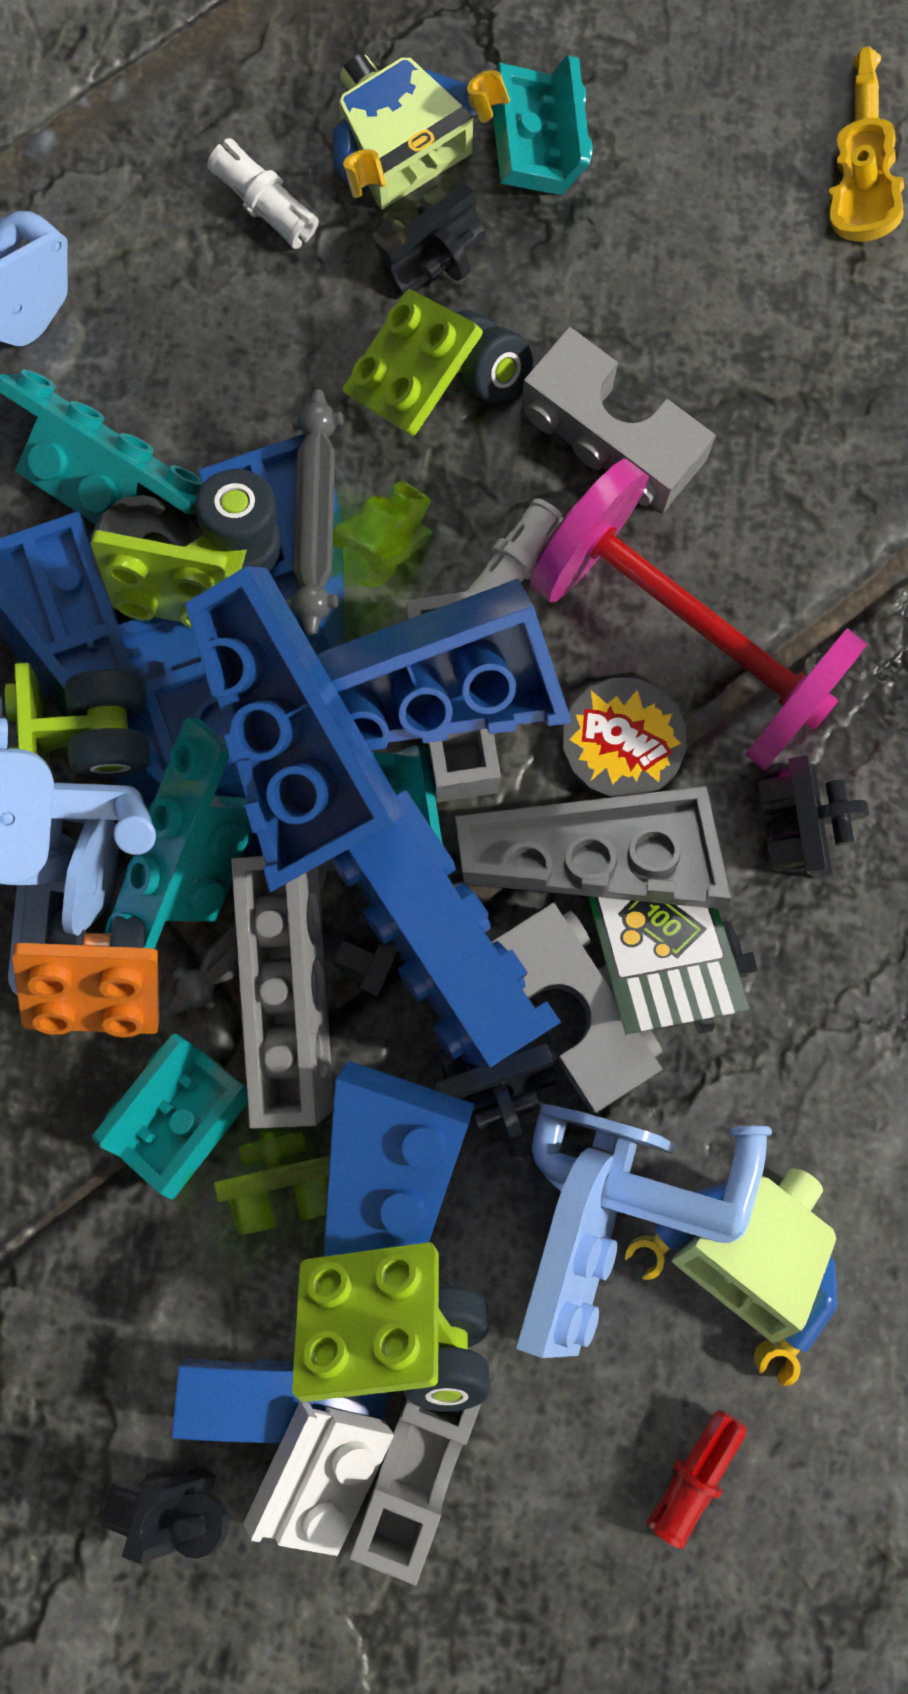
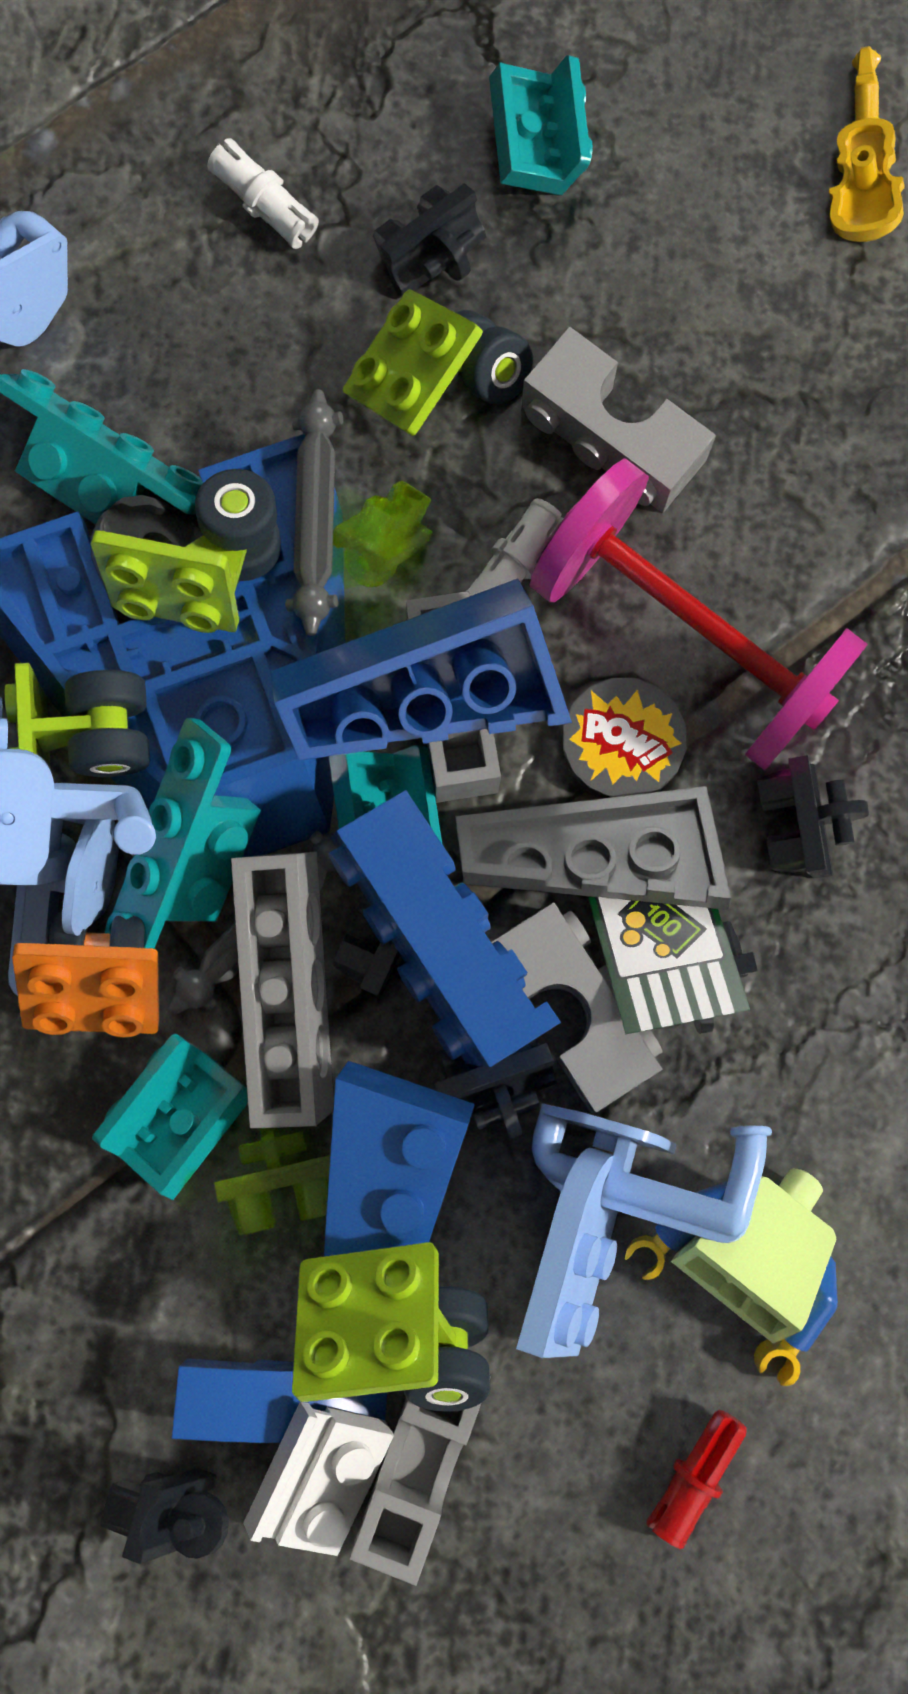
(293, 740): blue wedge -> none
(406, 124): torso -> none

